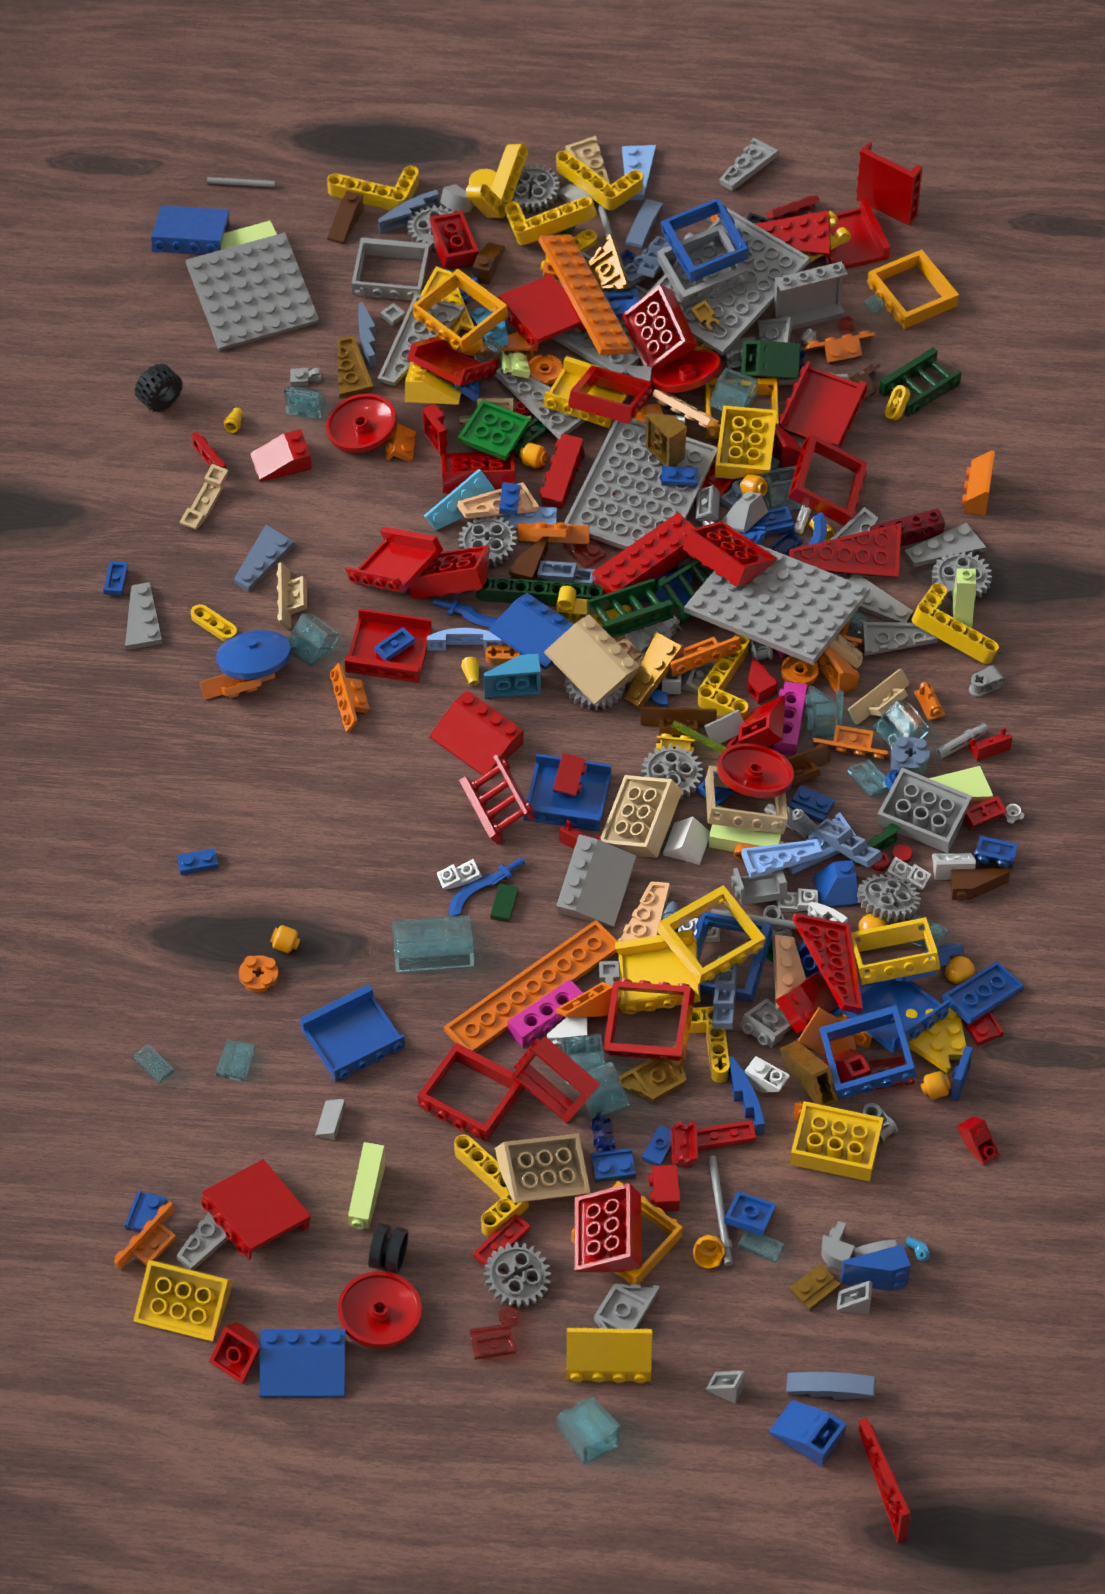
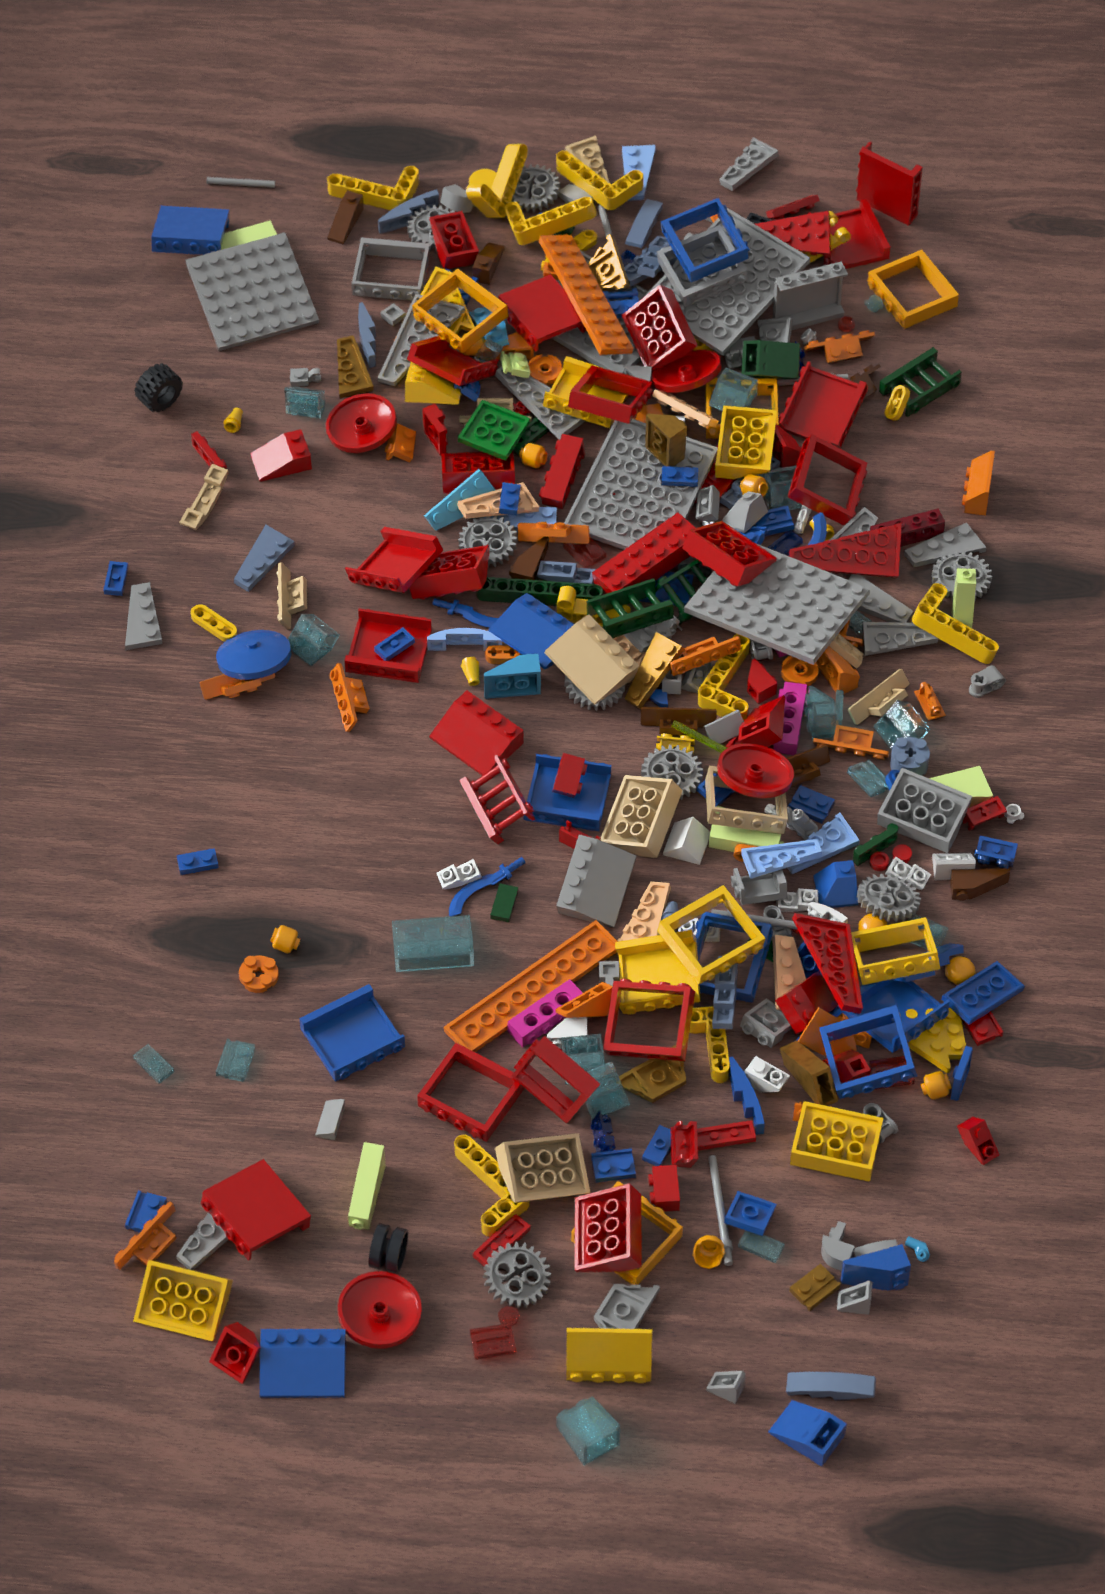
(704, 314): pearl gold plate -> none
(847, 843): sand blue slope -> none
(886, 1481): red wing -> none
(961, 741): light grey pin -> none
(991, 746): red hinge -> none

